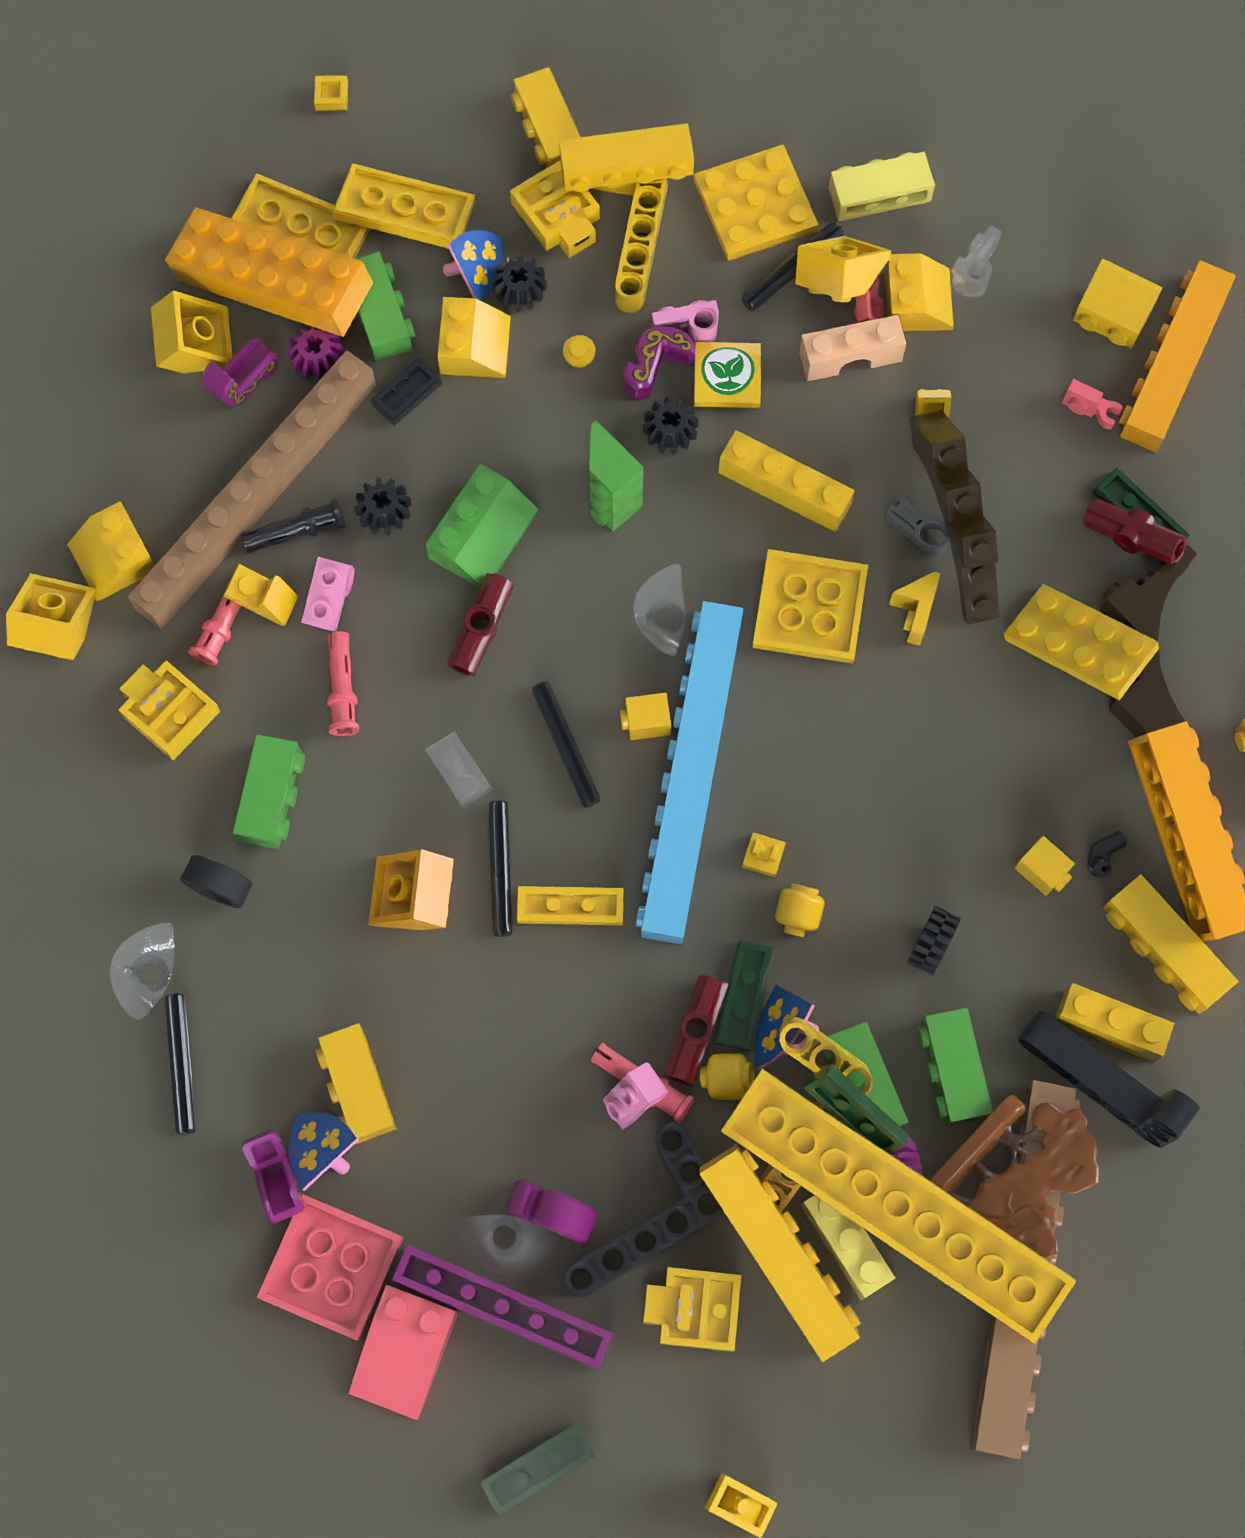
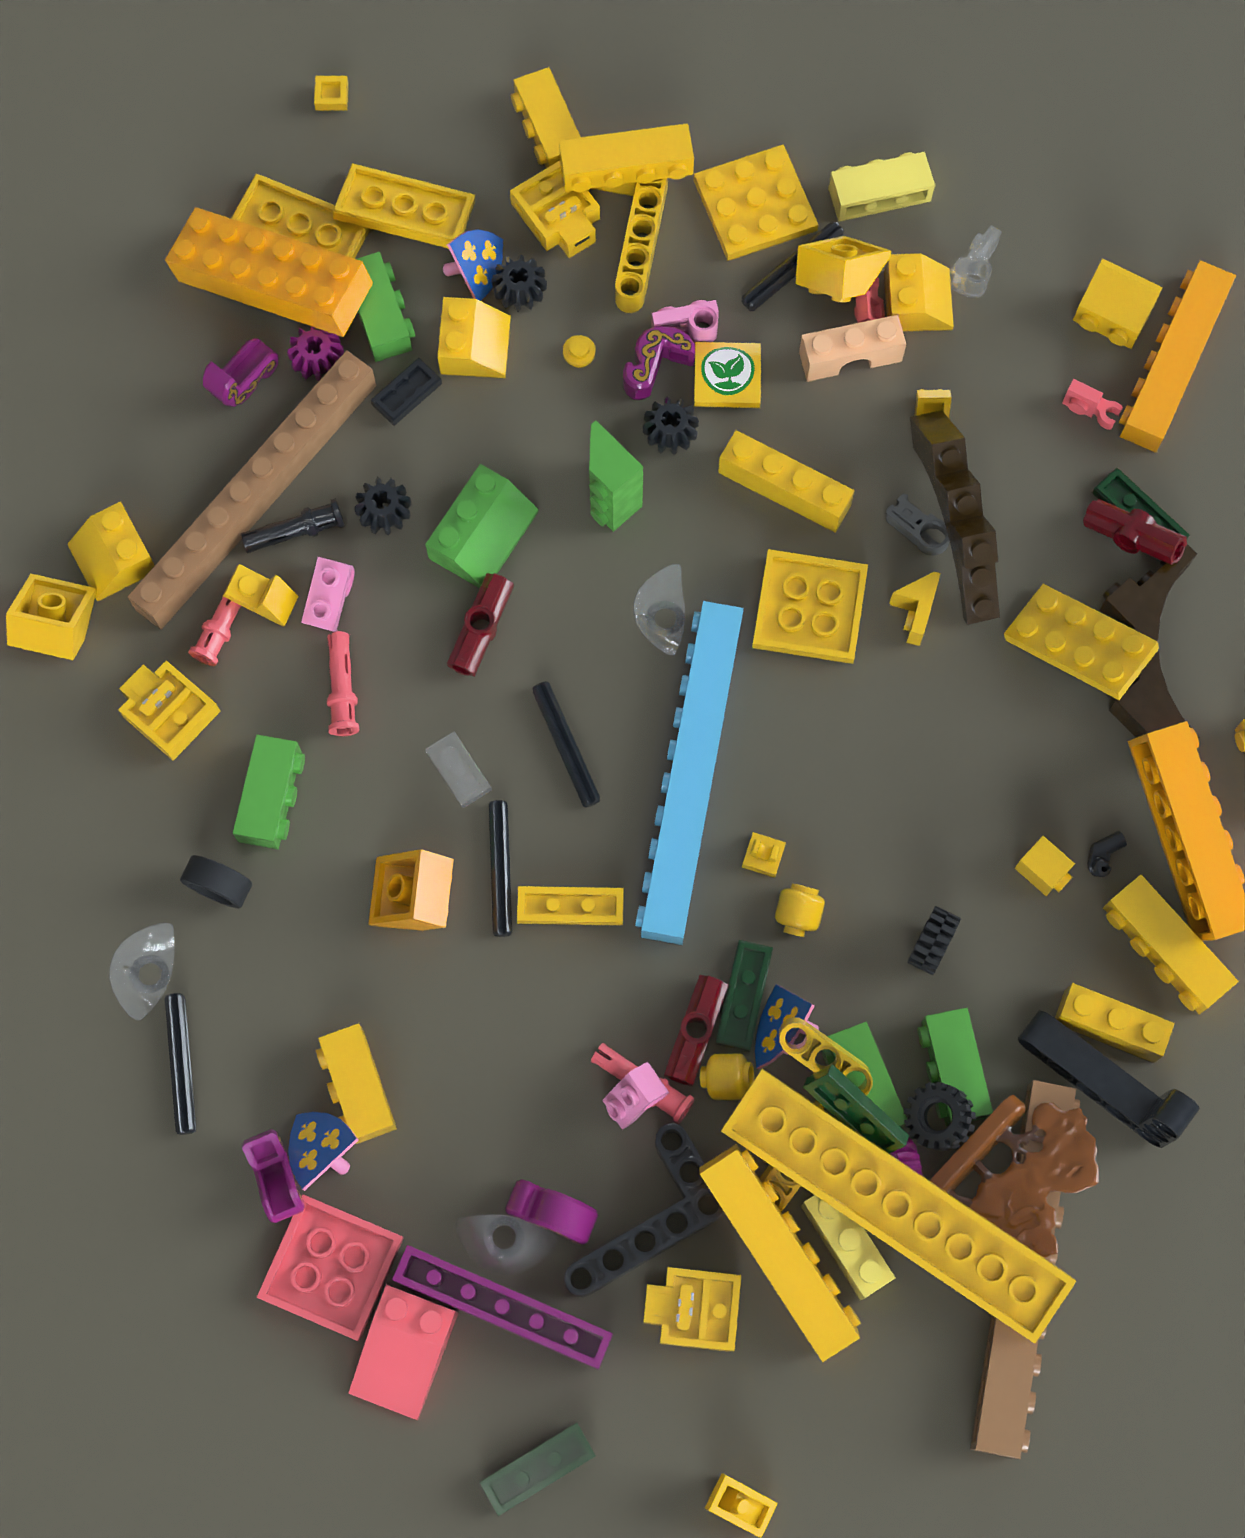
(190, 333): yellow slope -> none
(646, 716): yellow brick -> none
(919, 1109): none -> black tyre

